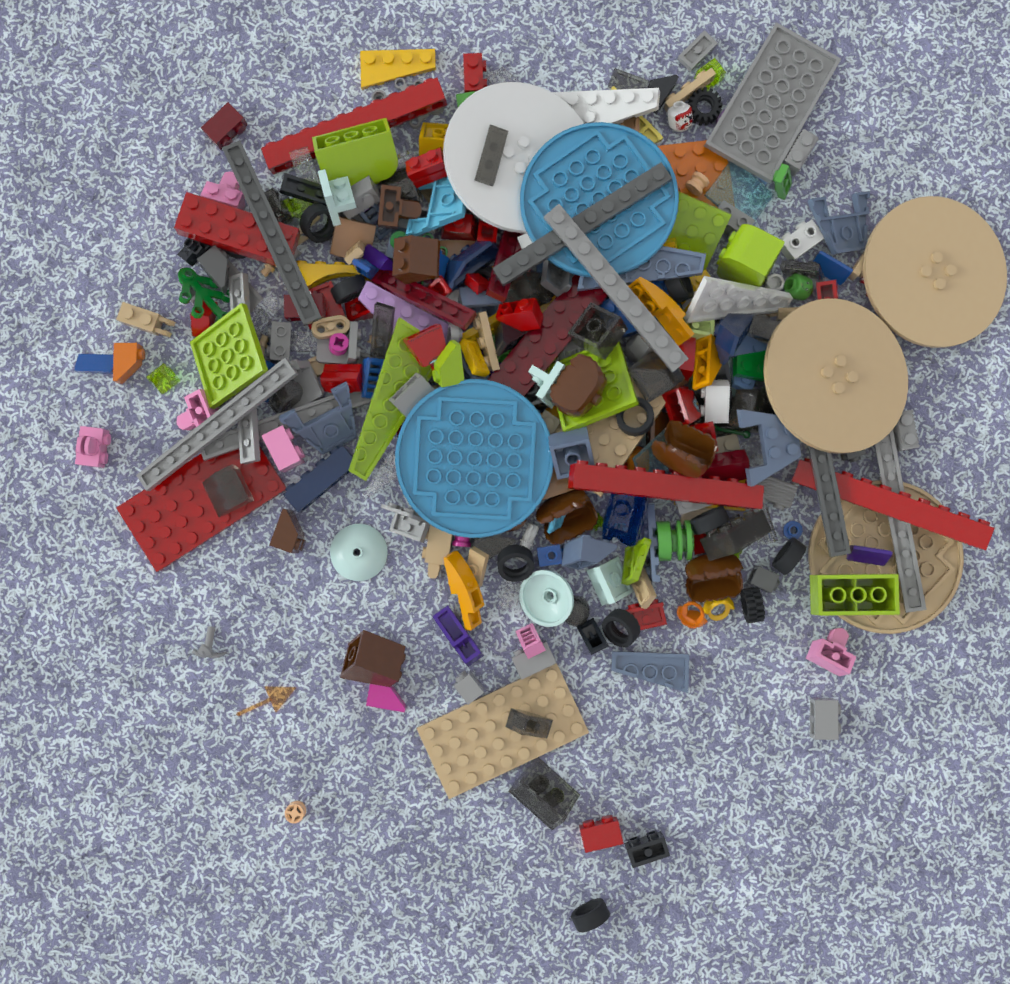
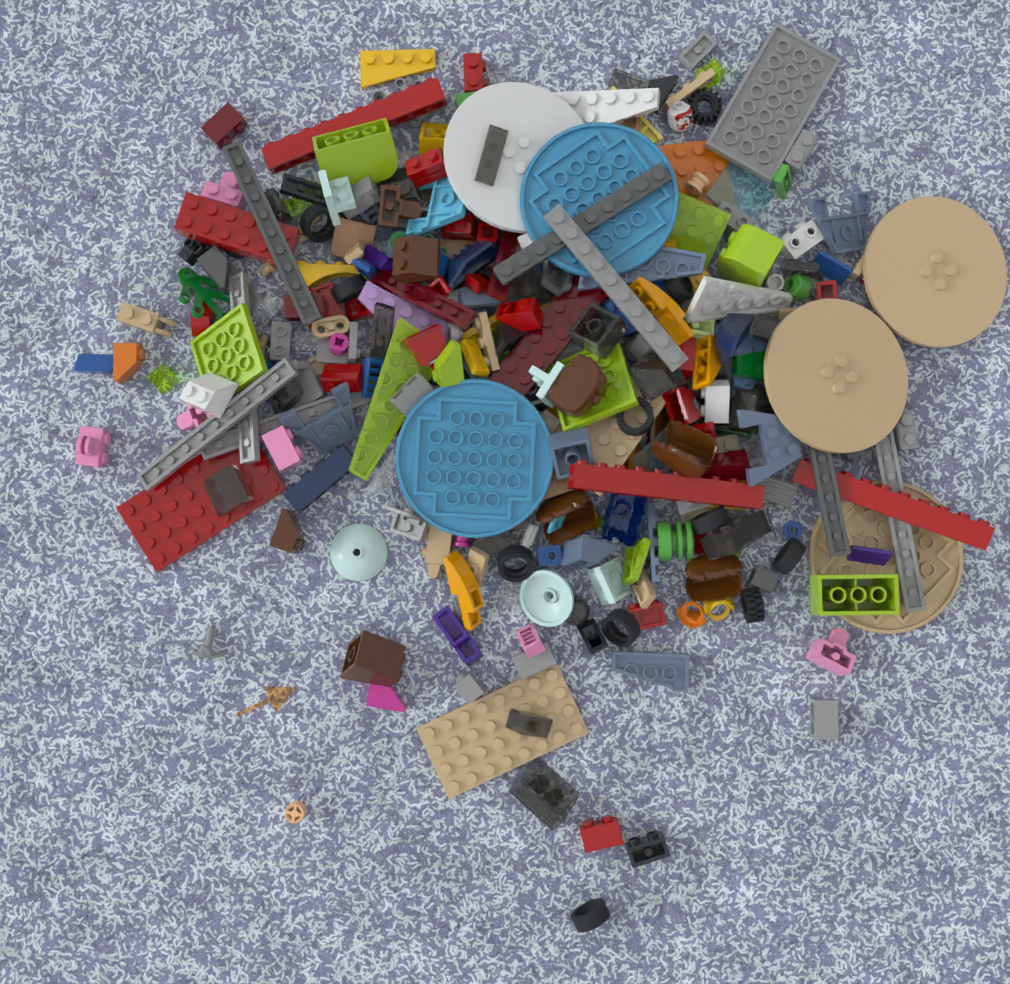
(209, 393): none -> white slope
(304, 164): clear plate -> none

